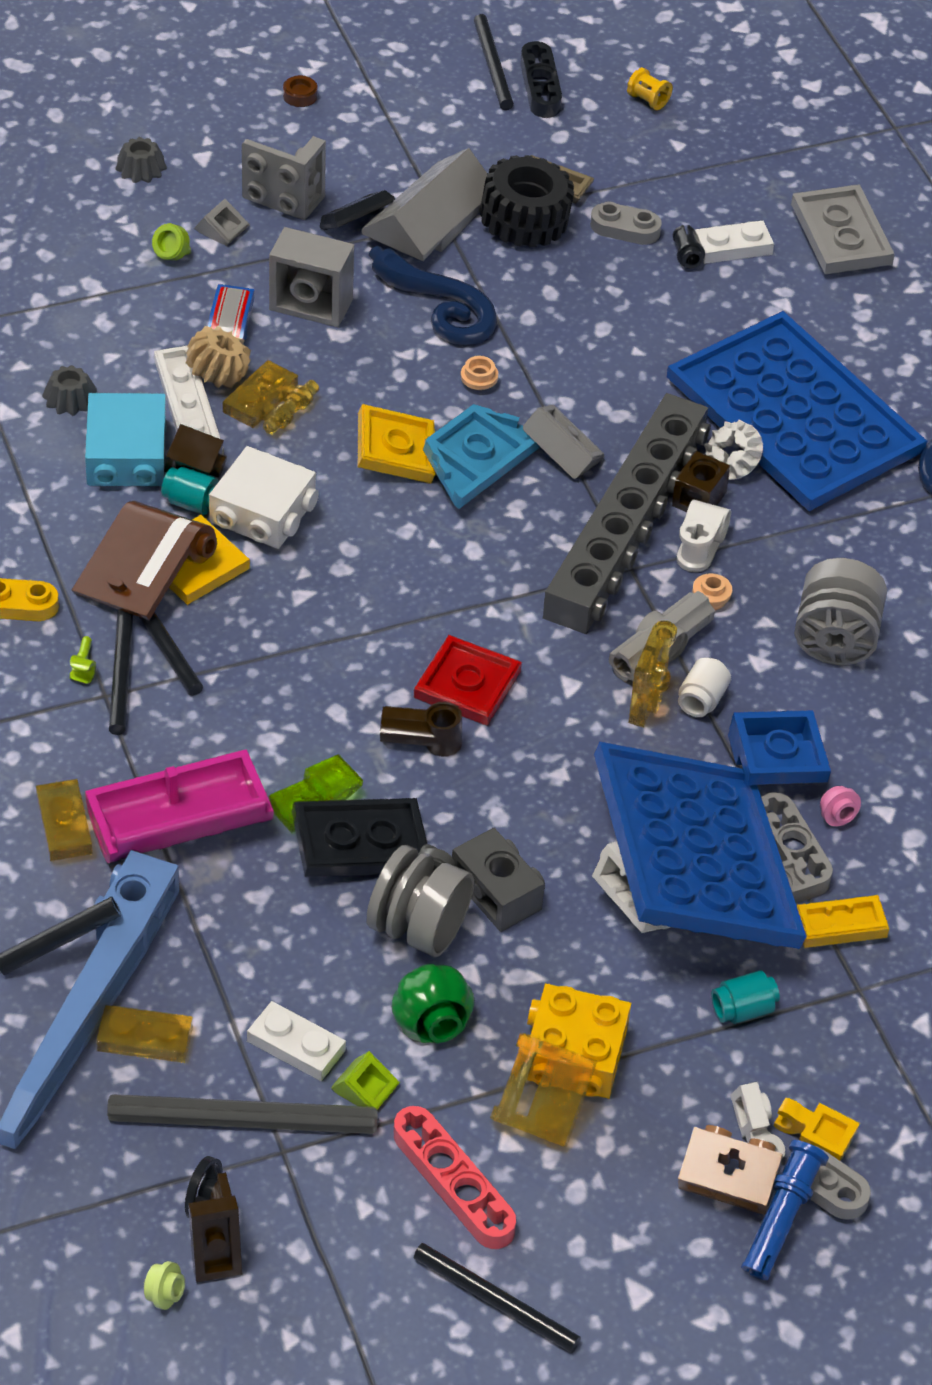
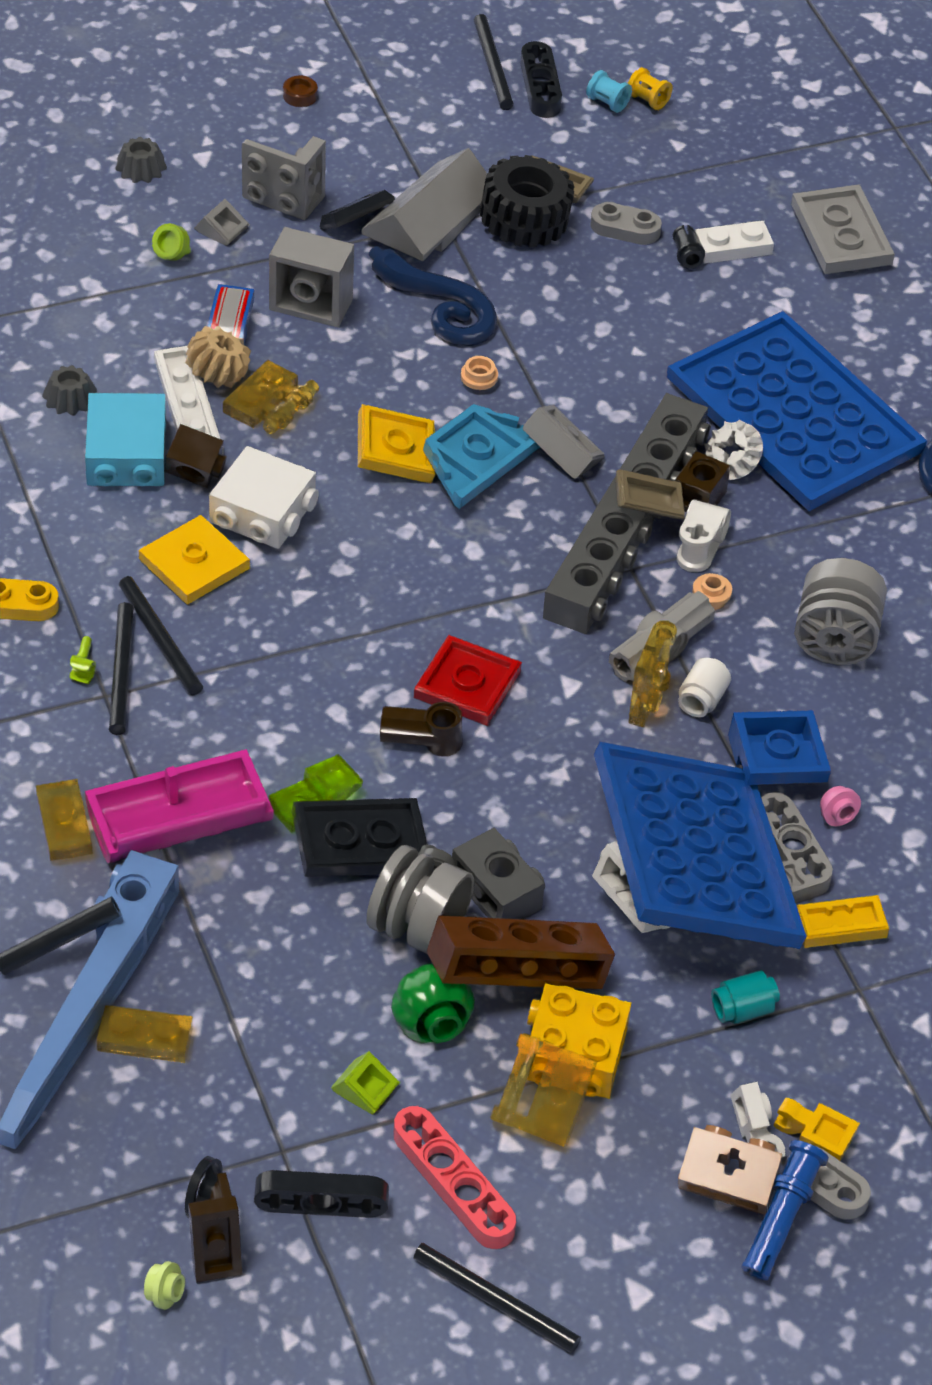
(143, 555): reddish brown door -> none
(188, 489): teal brick -> none
(242, 1113): dark grey axle -> none
(296, 1041): white plate -> none
(321, 1193): none -> black beam
(520, 952): none -> reddish brown brick
(609, 91): none -> medium azure bush
(649, 494): none -> dark tan tile

